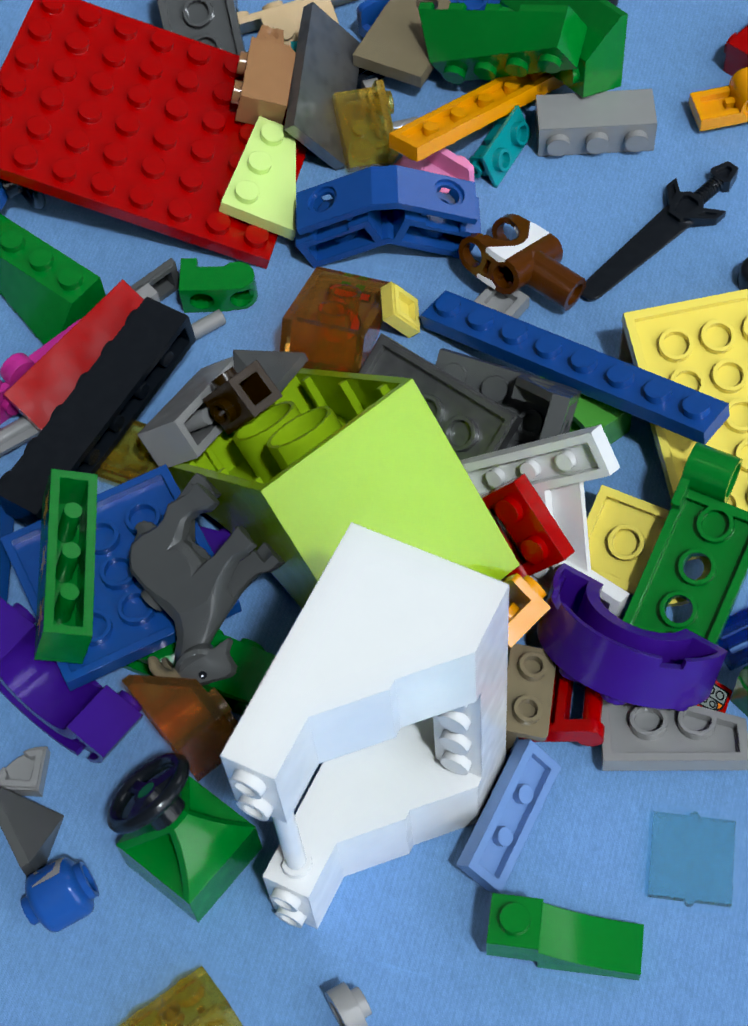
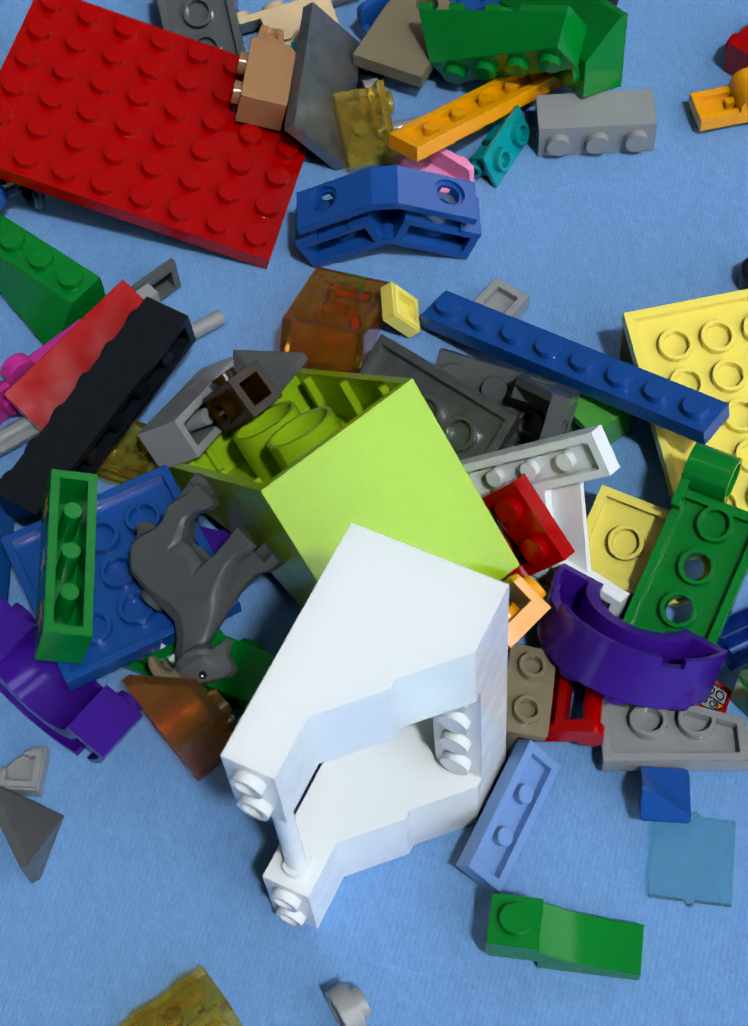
(59, 894): blue head -> none
(181, 835): green piece -> none
(216, 287): green leg -> none
(265, 181): yellowish green wing -> none
(527, 260): reddish brown connector -> none
(664, 795): none -> blue slope
(681, 212): black sword -> none

